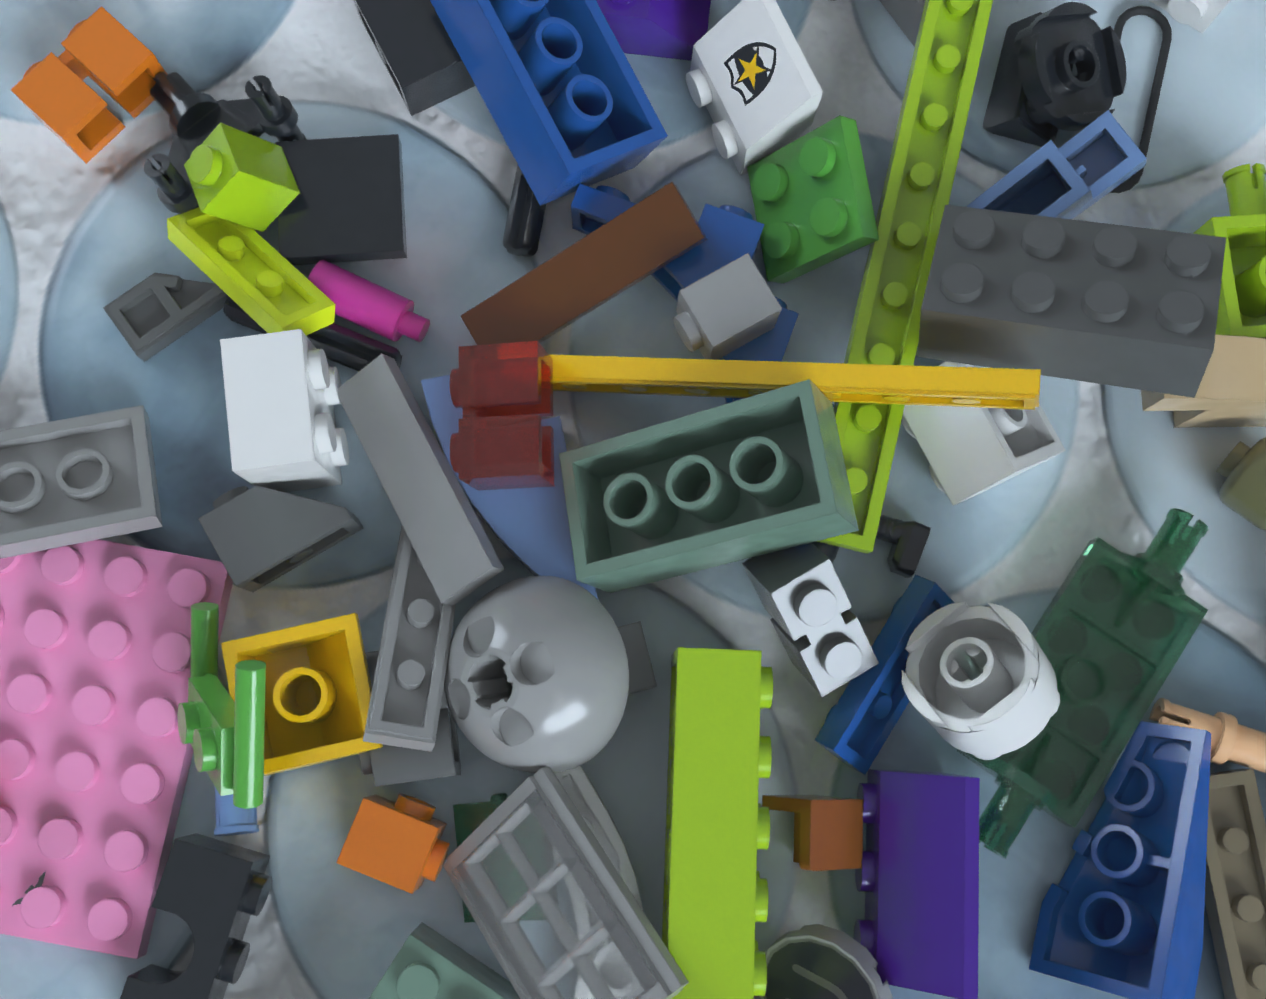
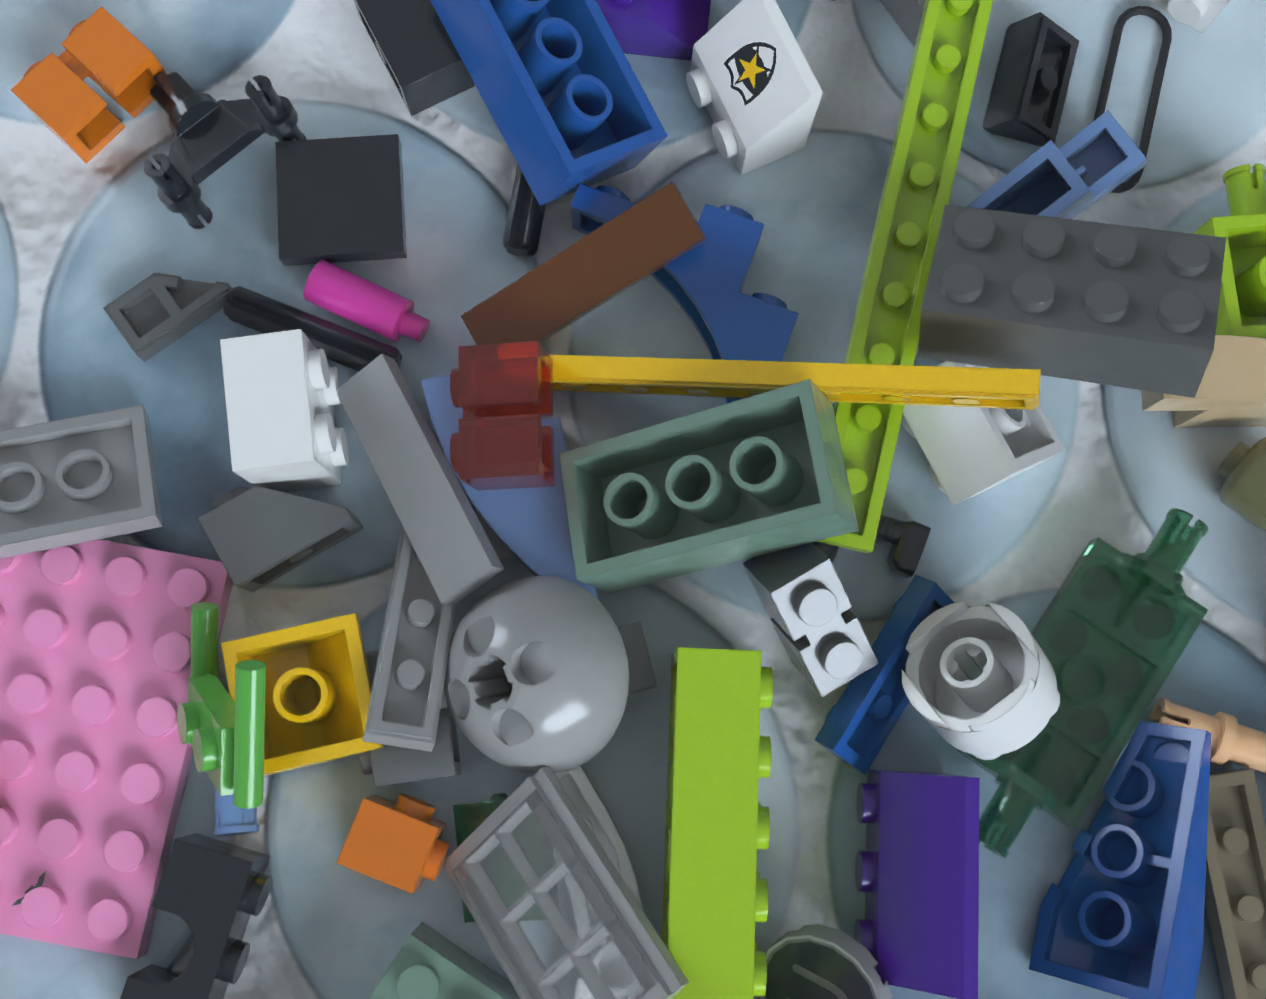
(241, 178): lime brick -> none
(251, 273): neon yellow plate -> none
(726, 309): light grey brick -> none
(813, 201): bright green plate -> none
(825, 830): dark orange panel -> none
(1044, 55): black plate -> none

